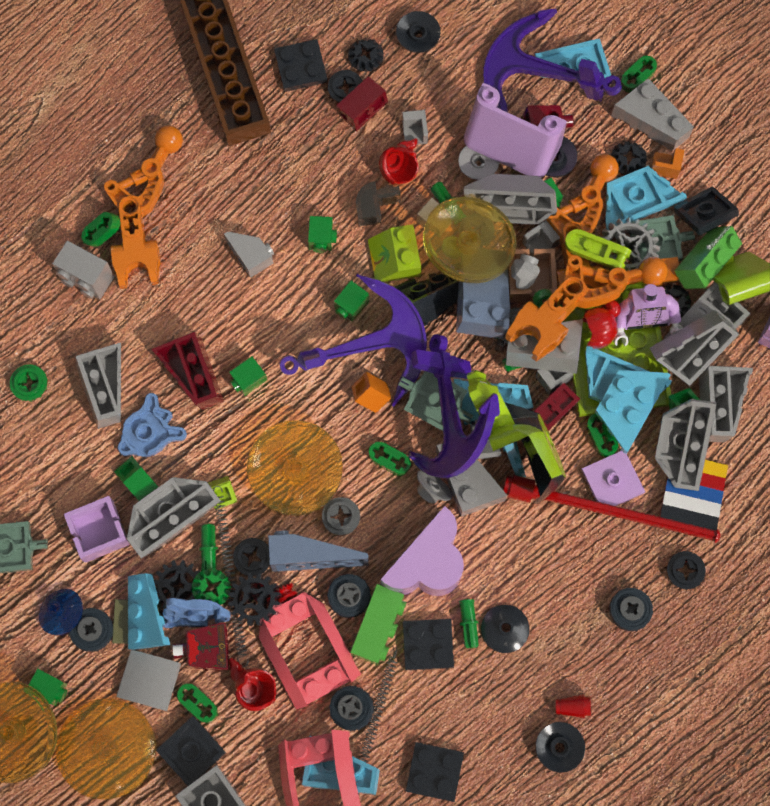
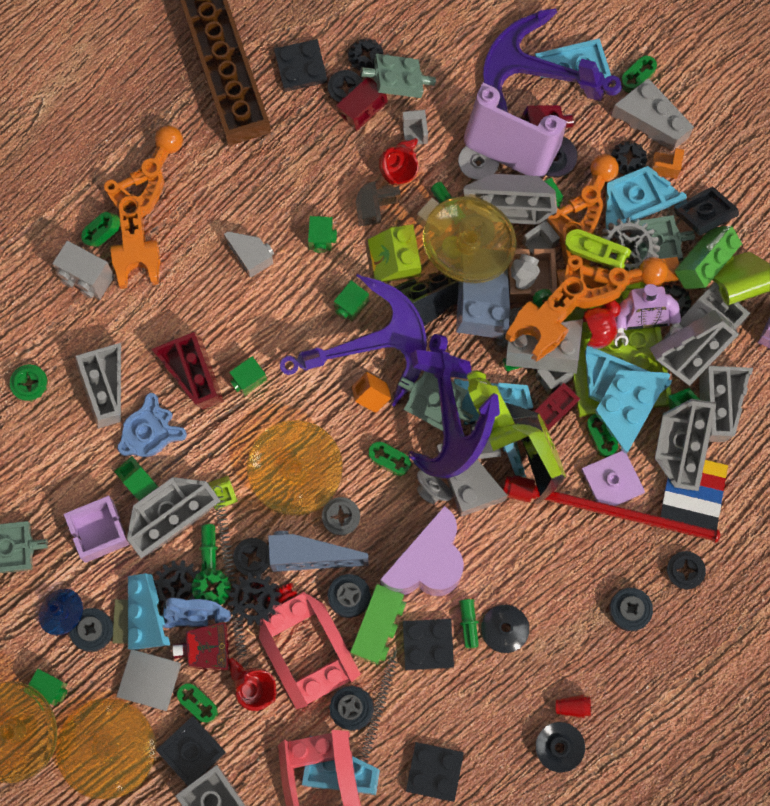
(398, 76): none -> sand green plate
(418, 23): black dish -> none

